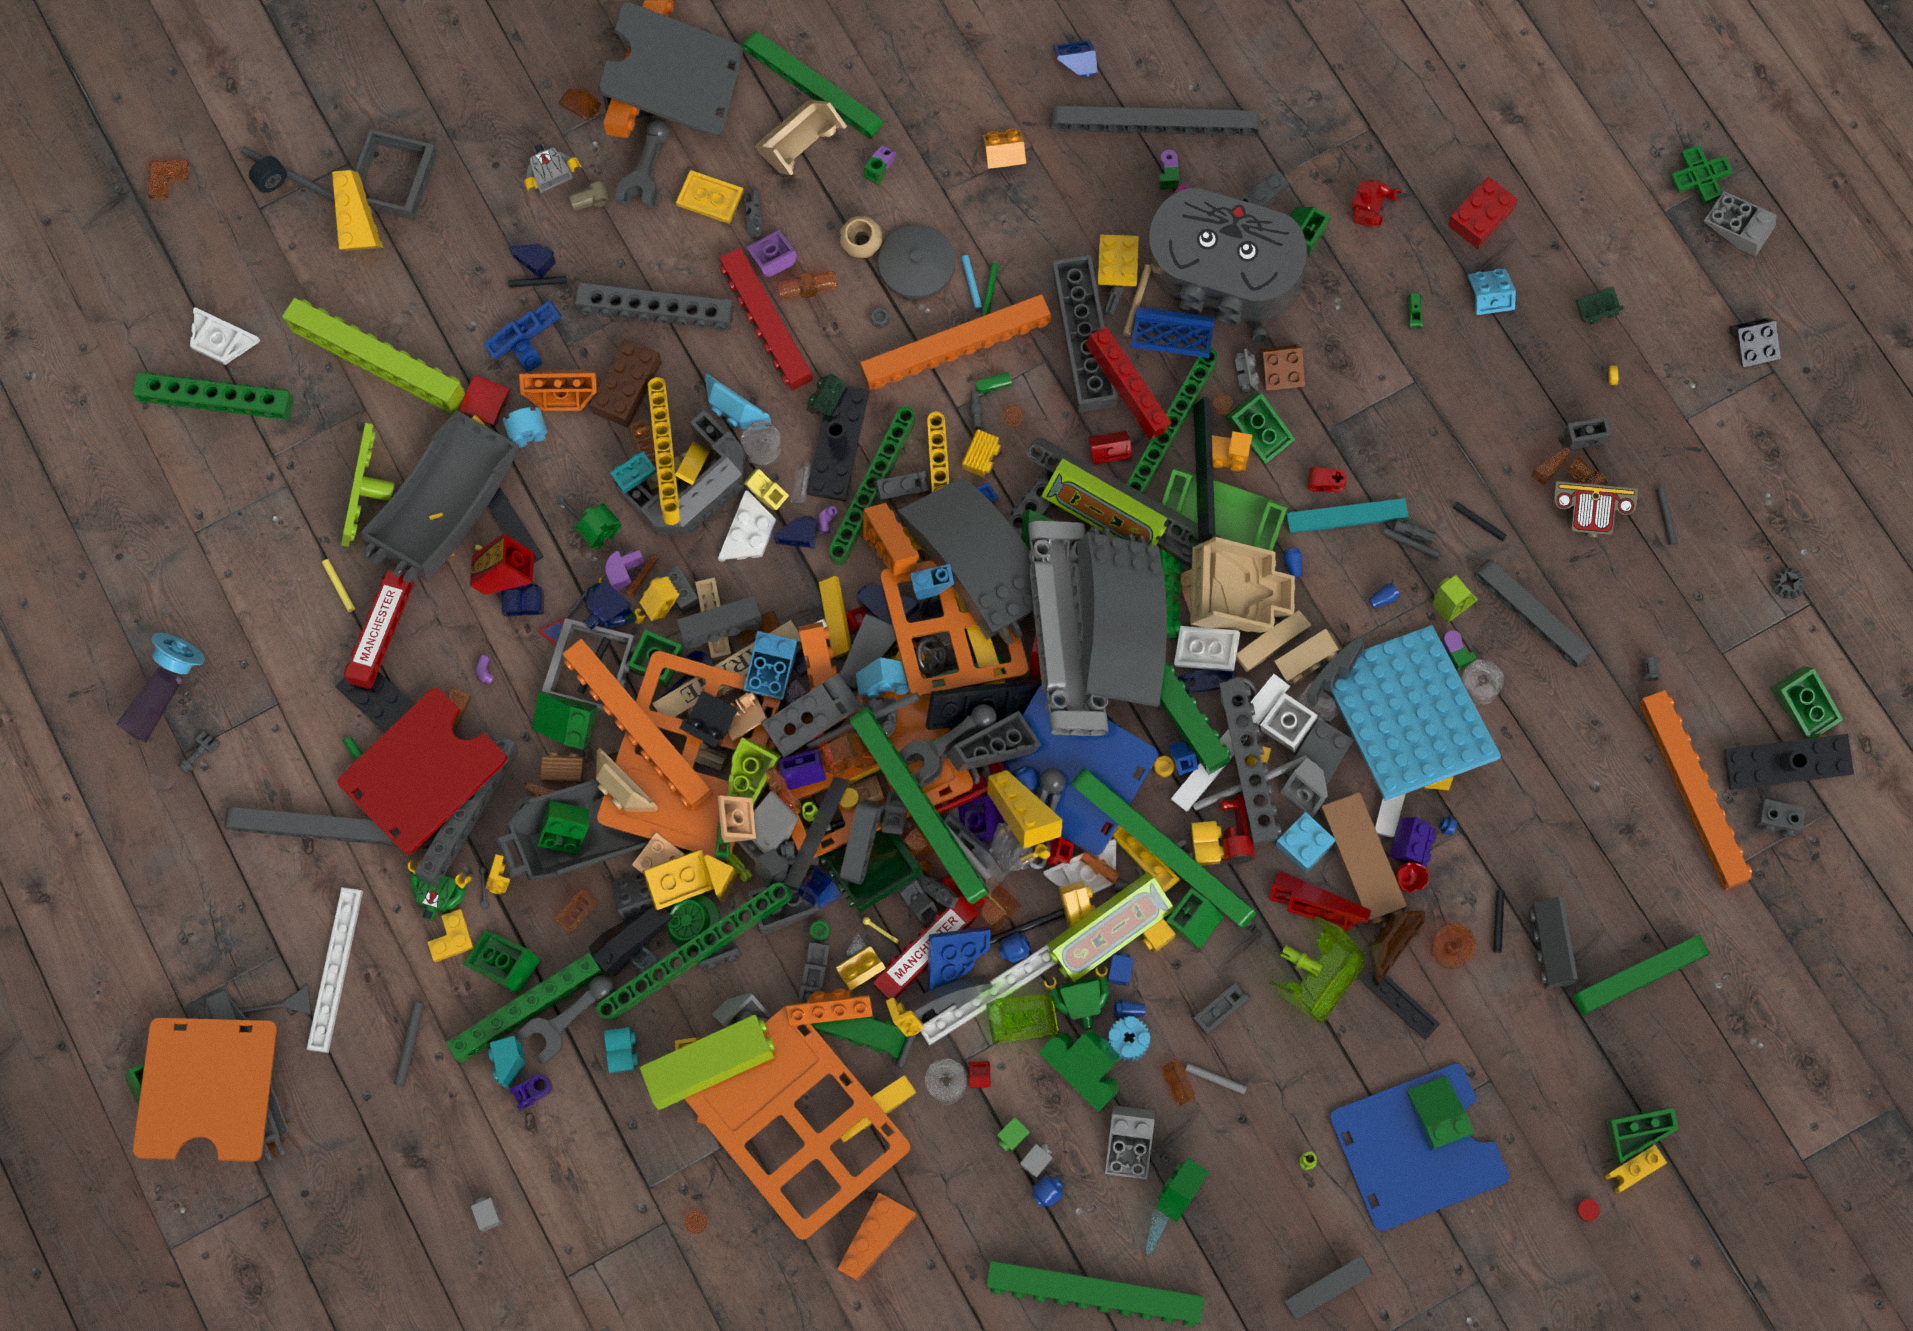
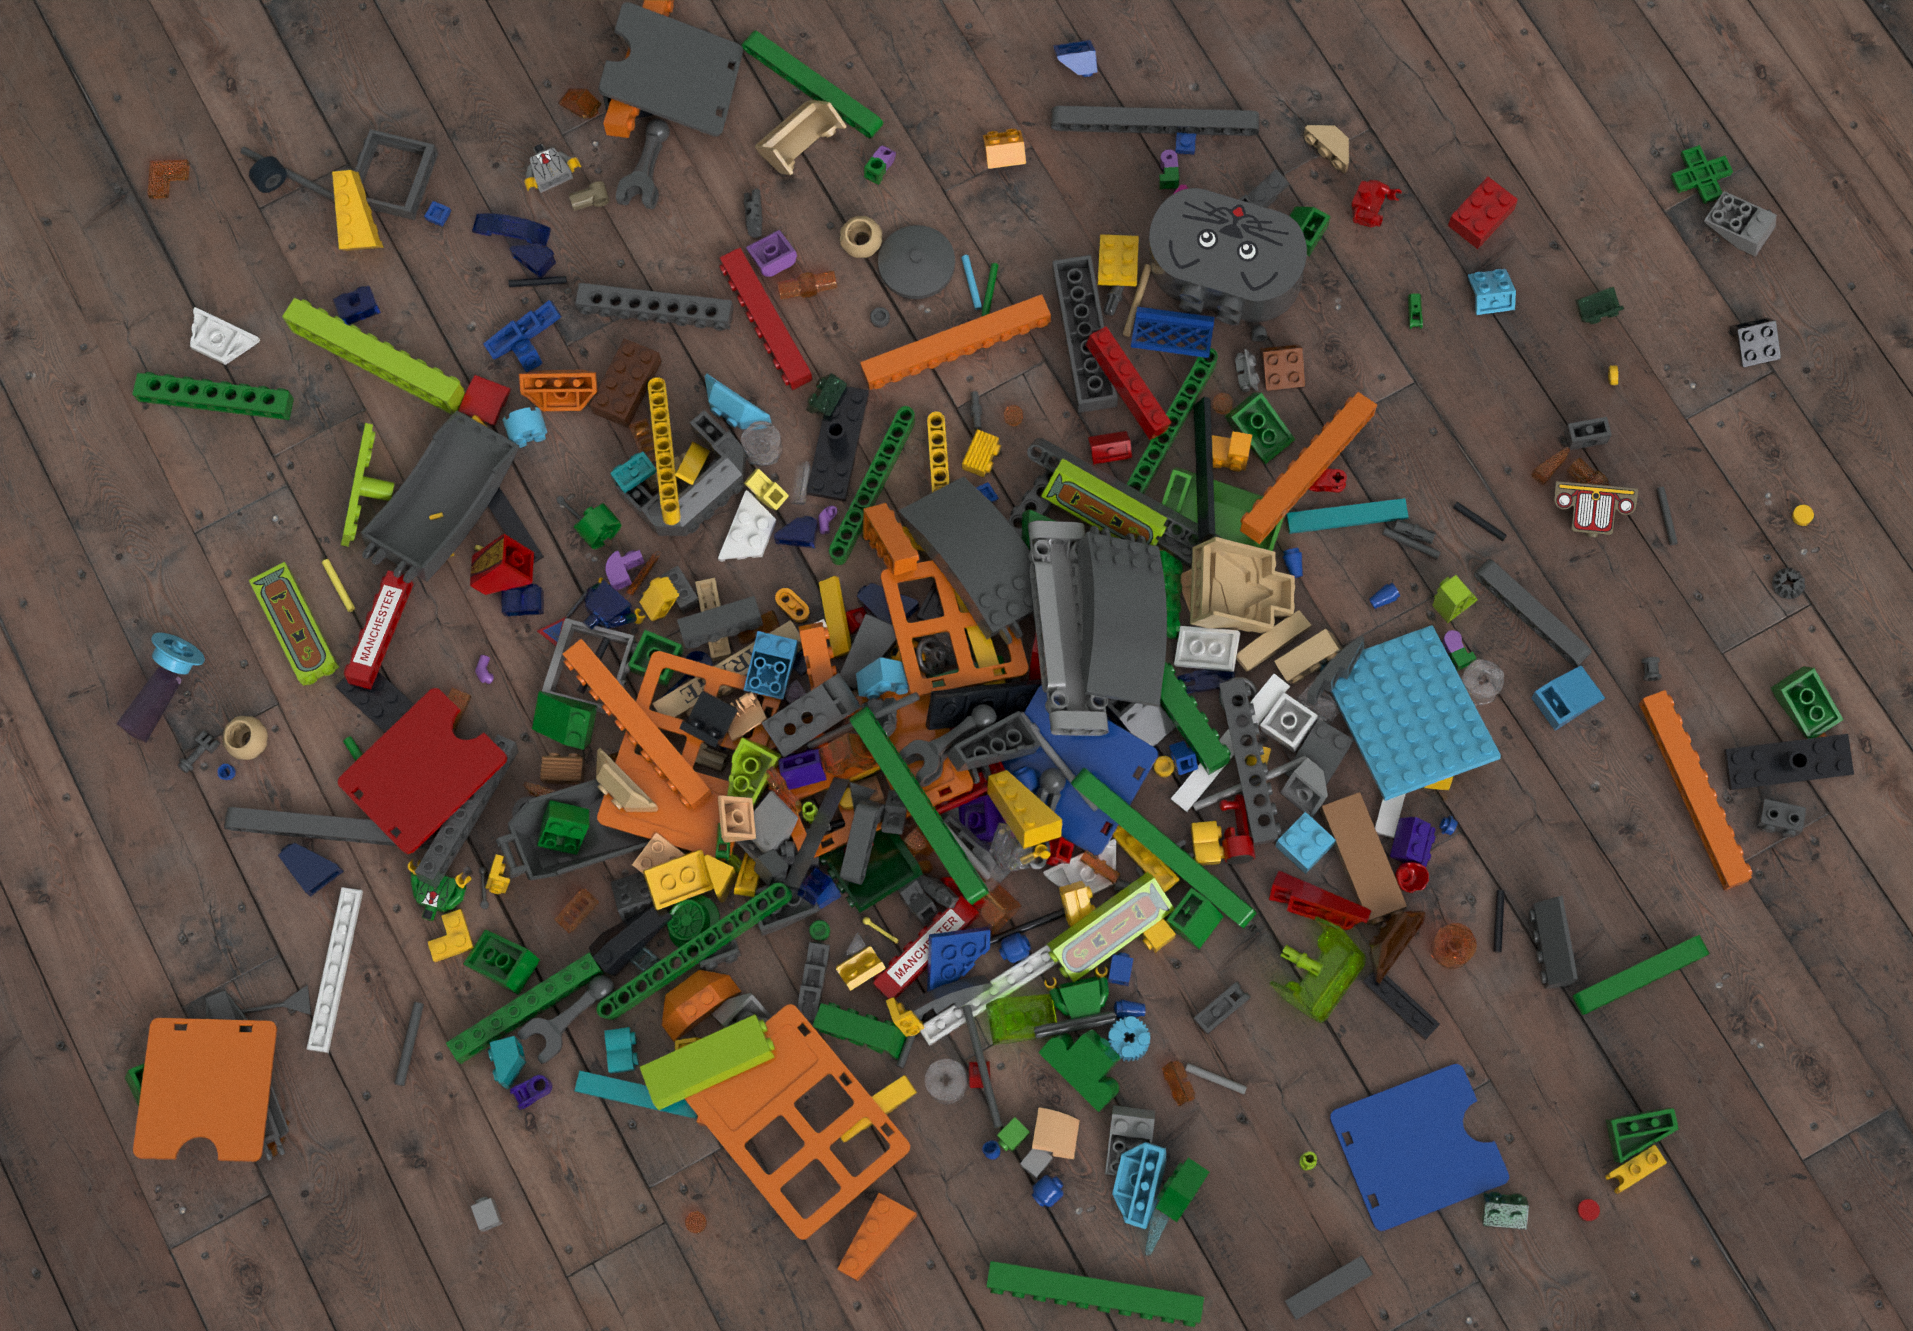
(224, 774): none -> blue hinge
(236, 733): none -> tan piece
(294, 624): none -> brick
(309, 868): none -> dark blue slope
(351, 314): none -> clear blue brick
(437, 213): none -> blue plate
(511, 226): none -> clear blue slope
(627, 1093): none -> teal tile
(695, 1001): none -> orange wedge
(709, 197): yellow plate -> none
(747, 878): none -> yellow tile
(793, 605): none -> light orange plate
(829, 1007): orange bracket -> none
(858, 794): none -> dark grey piece
(901, 485): dark grey plate -> none
(932, 581): dark azure slope -> none
(982, 1066): none -> dark grey piece
(991, 1150): none -> blue hinge
(993, 383): green bar -> none
(1056, 759): none -> light grey bar
(1056, 1133): none -> light nougat slope
(1075, 1024): none -> dark grey axle
(1139, 1182): none -> medium azure wedge
(1141, 720): none -> slope
(1185, 143): none -> blue plate
(1307, 468): none -> orange brick
(1330, 144): none -> tan slope
(1440, 1113): green slope -> none
(1505, 1210): none -> clear green bracket
(1567, 697): none -> dark azure slope
(1802, 515): none -> yellow tile

